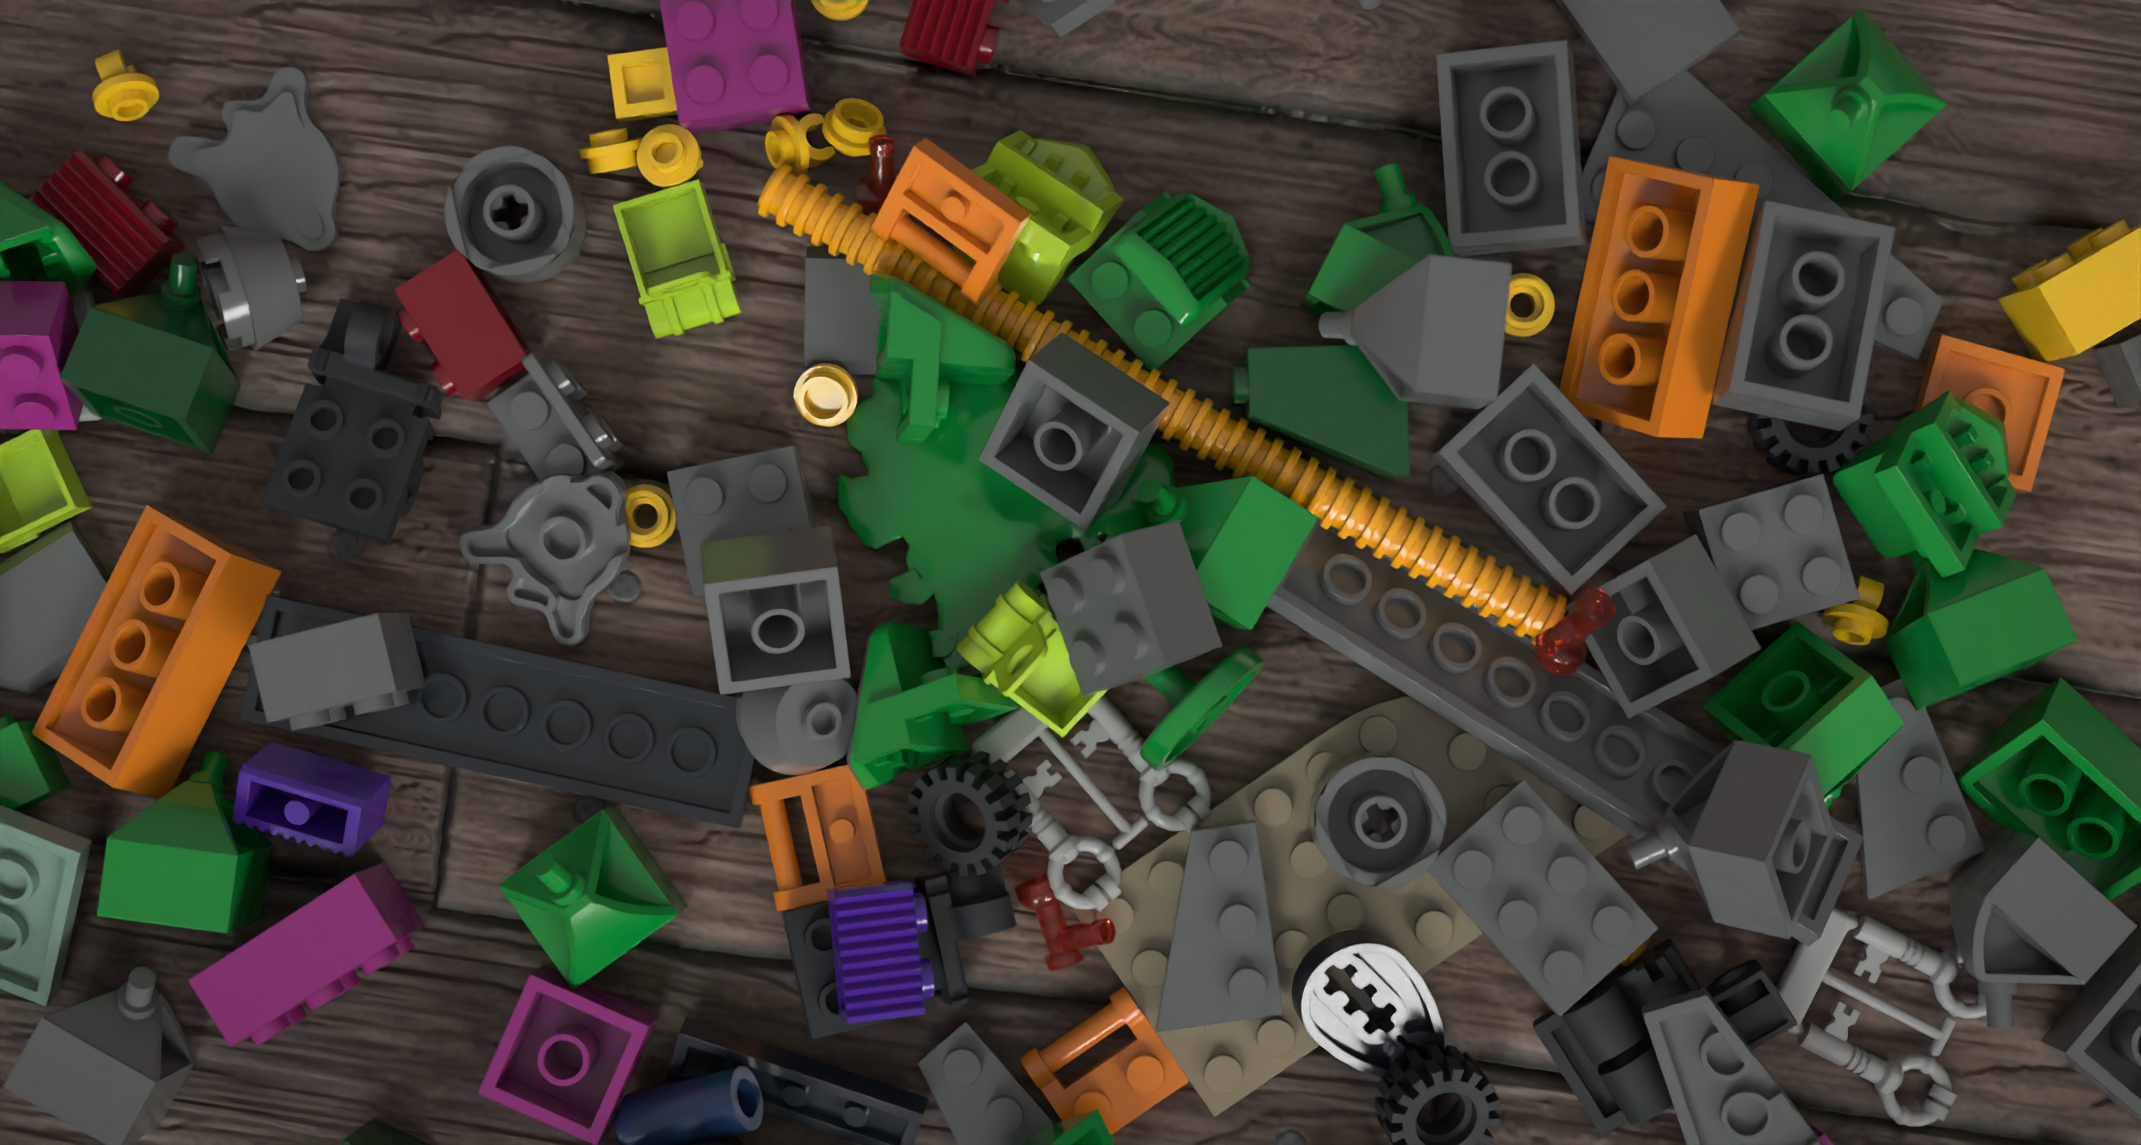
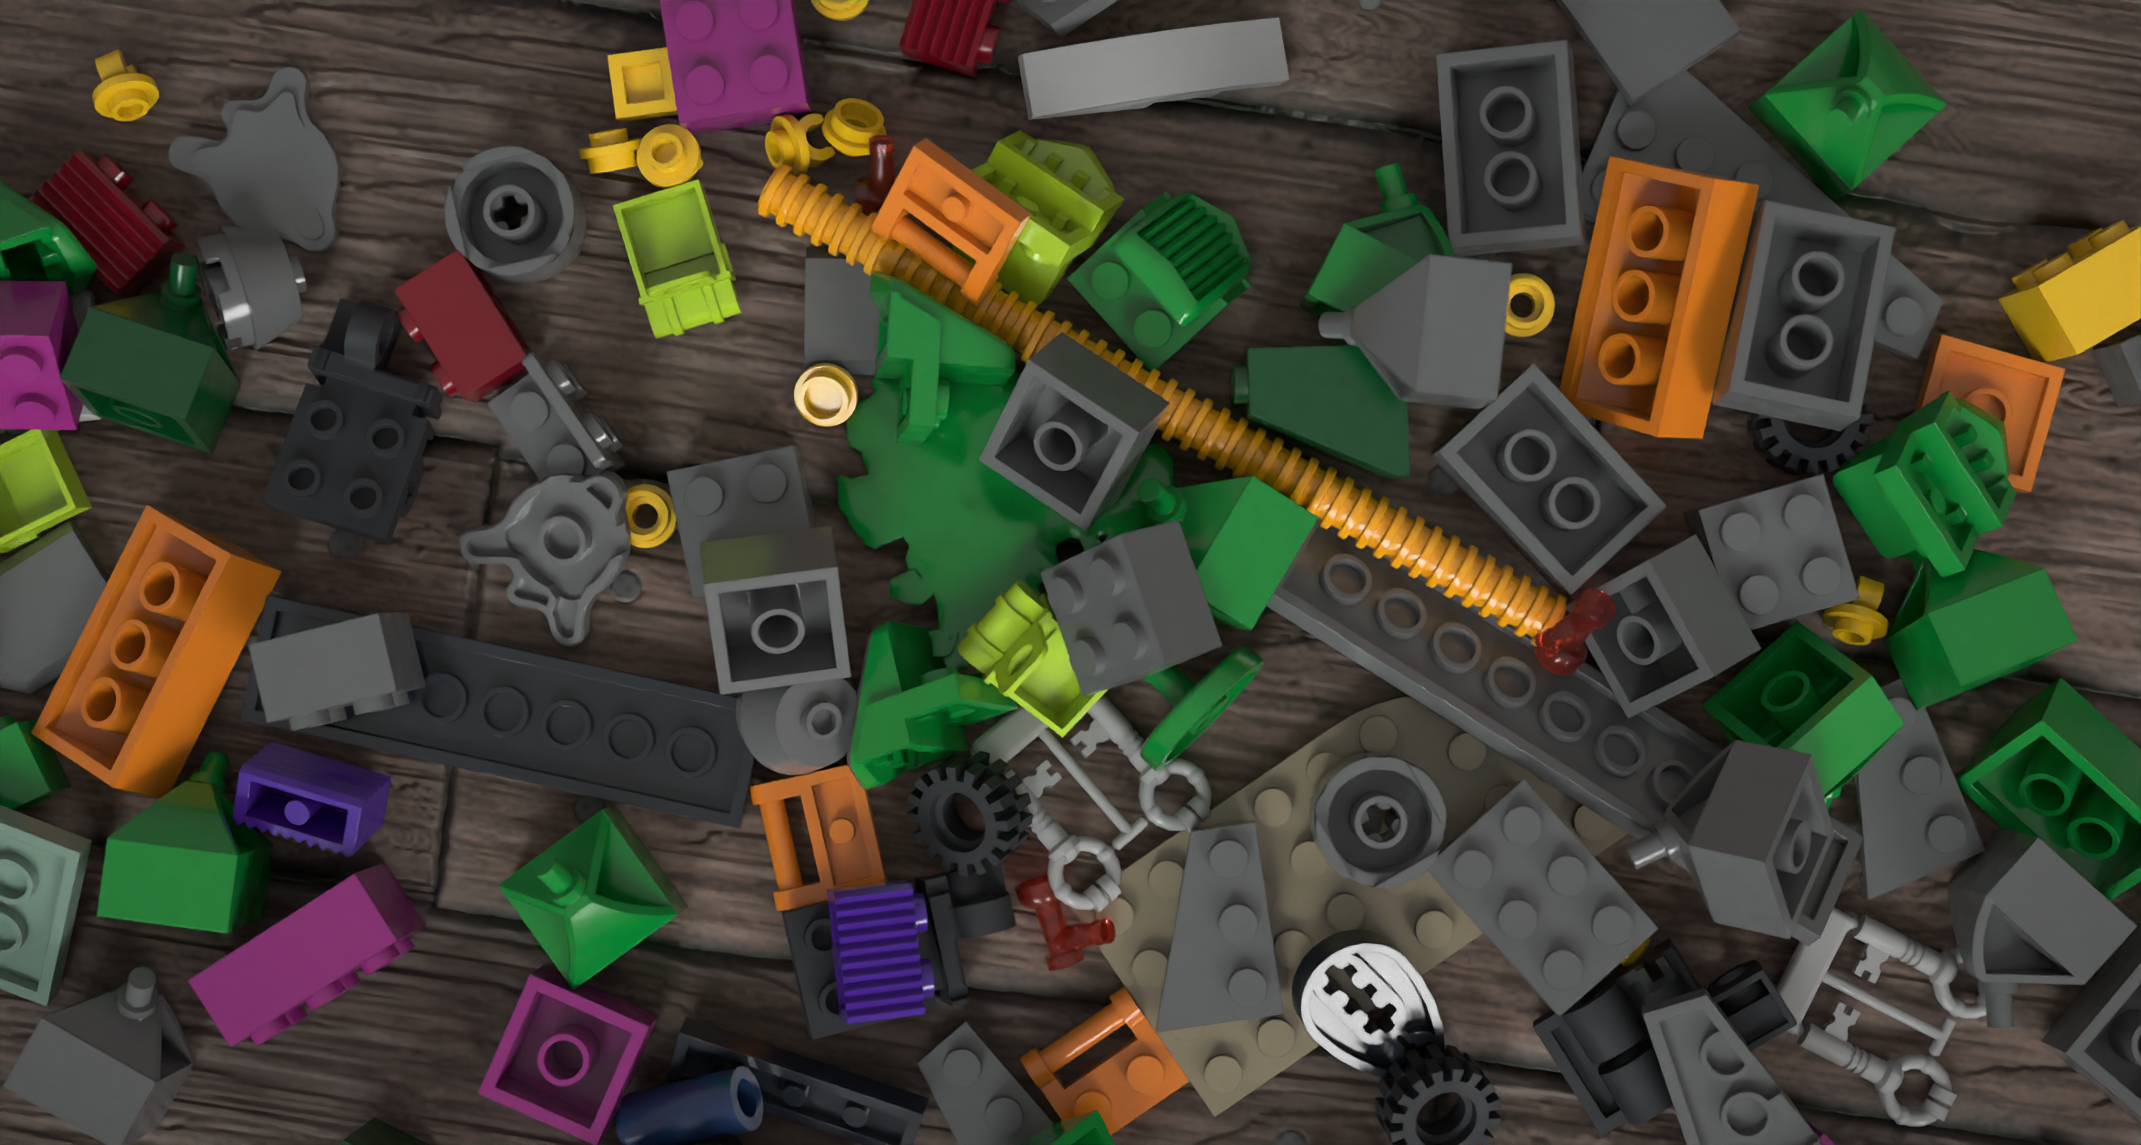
(1153, 68): none -> light grey slope

